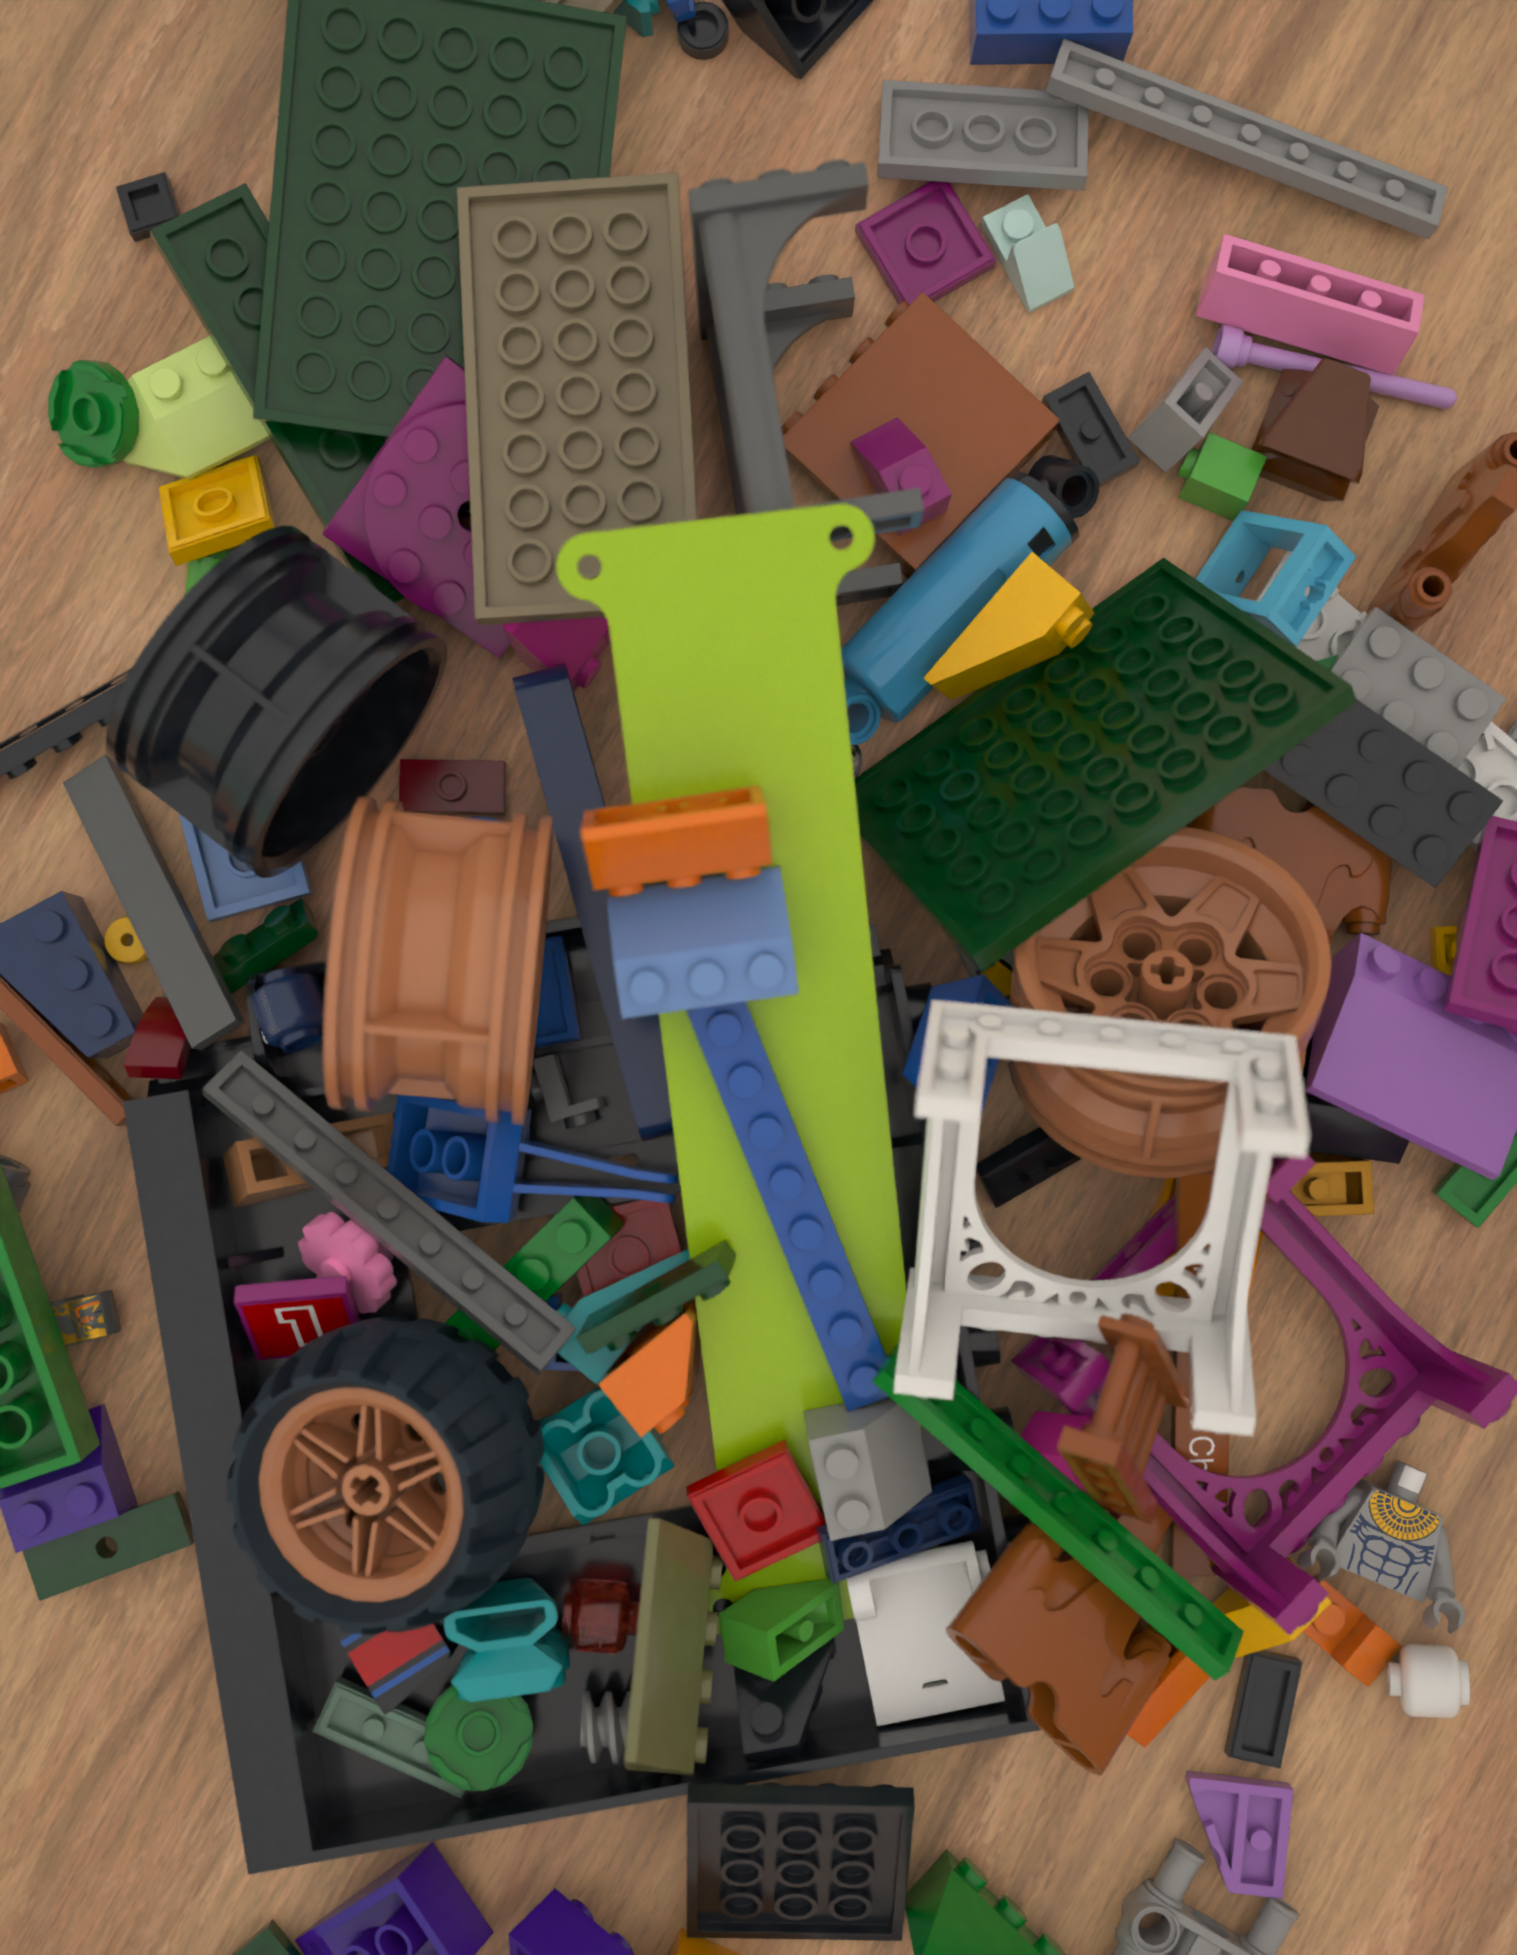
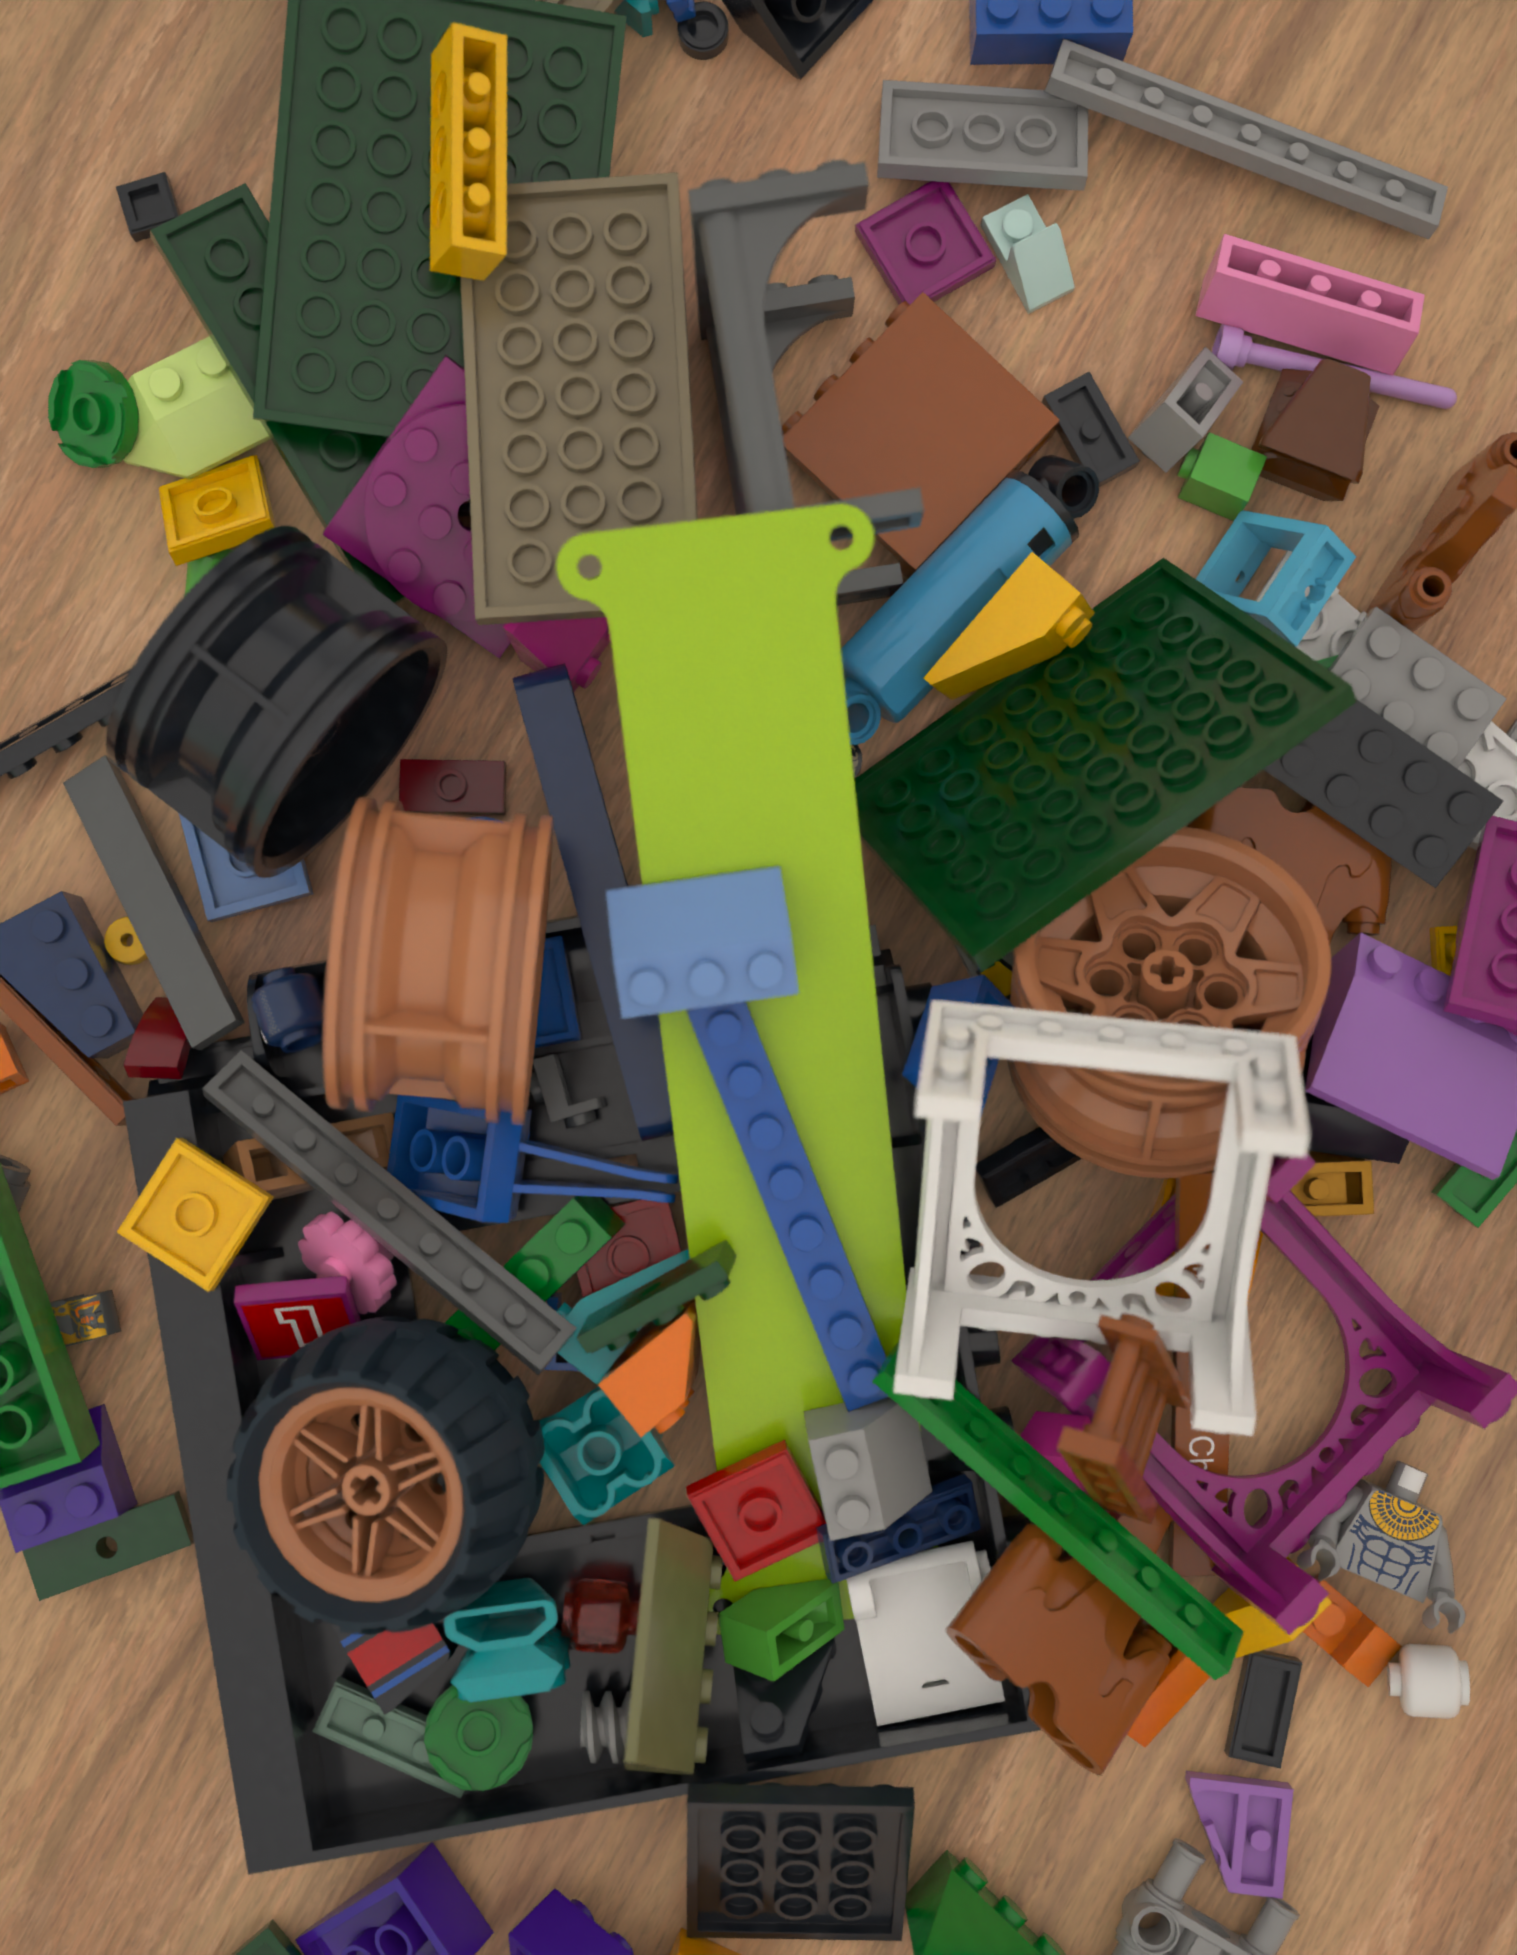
(195, 1214): none -> yellow tile
(277, 938): dark green hinge -> none
(468, 152): none -> yellow brick
(677, 840): orange slope -> none
(900, 461): magenta slope -> none

